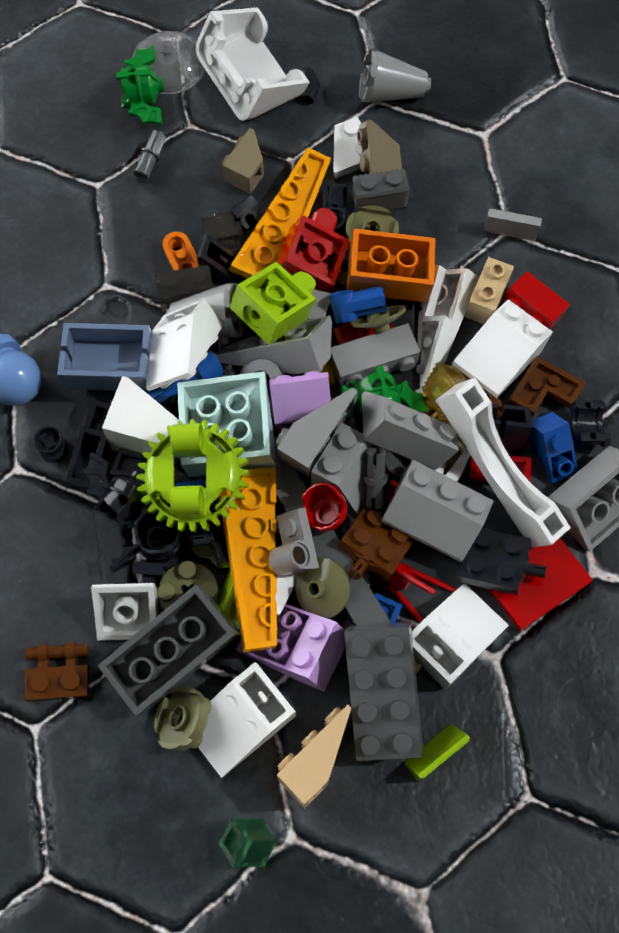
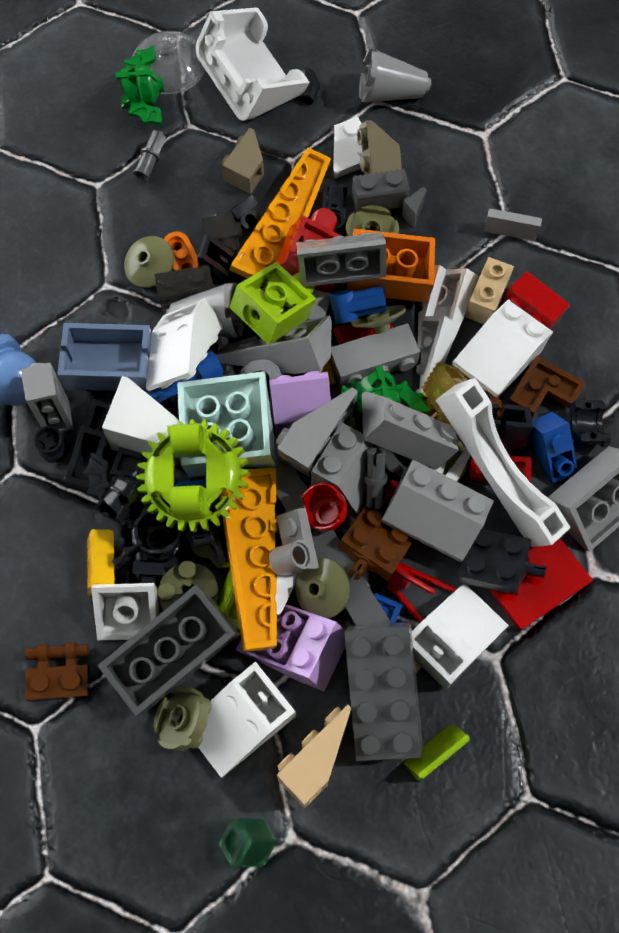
(46, 396): none -> light grey brick
(99, 556): none -> yellow slope
(159, 260): none -> olive dish
(342, 259): none -> light grey slope
(413, 205): none -> dark grey slope

